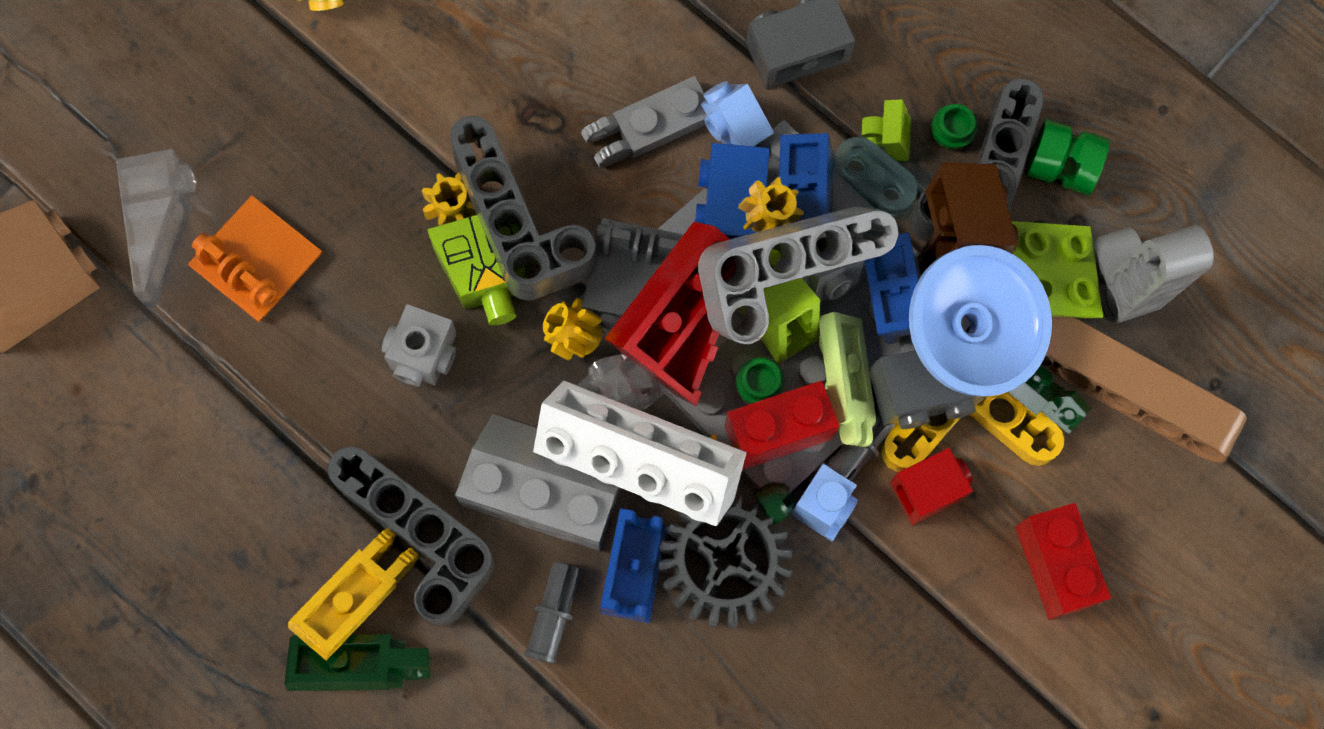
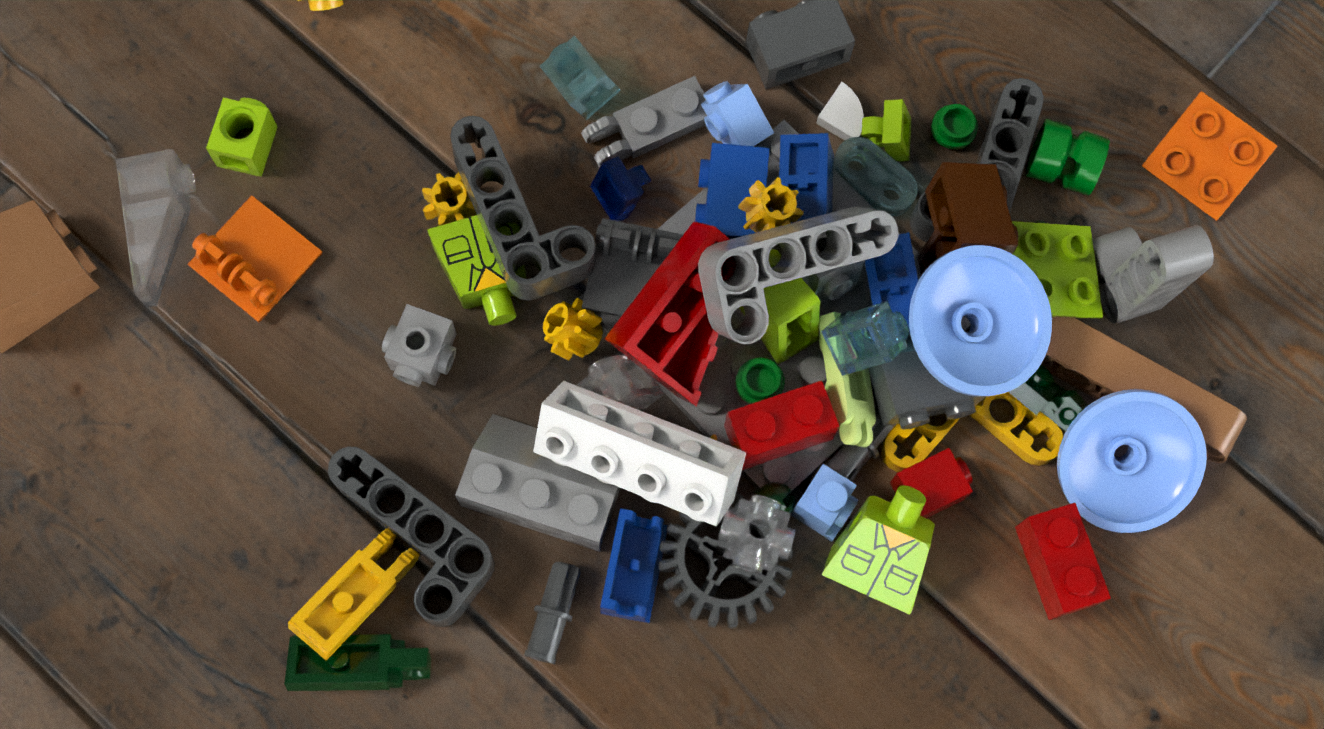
(245, 154): none -> lime brick
(579, 77): none -> clear light blue brick
(619, 188): none -> clear blue tile
(753, 553): none -> clear brick
(842, 114): none -> white tile
(866, 337): none -> clear light blue brick
(884, 549): none -> torso
(1147, 482): none -> light blue dish
(1209, 155): none -> orange hinge

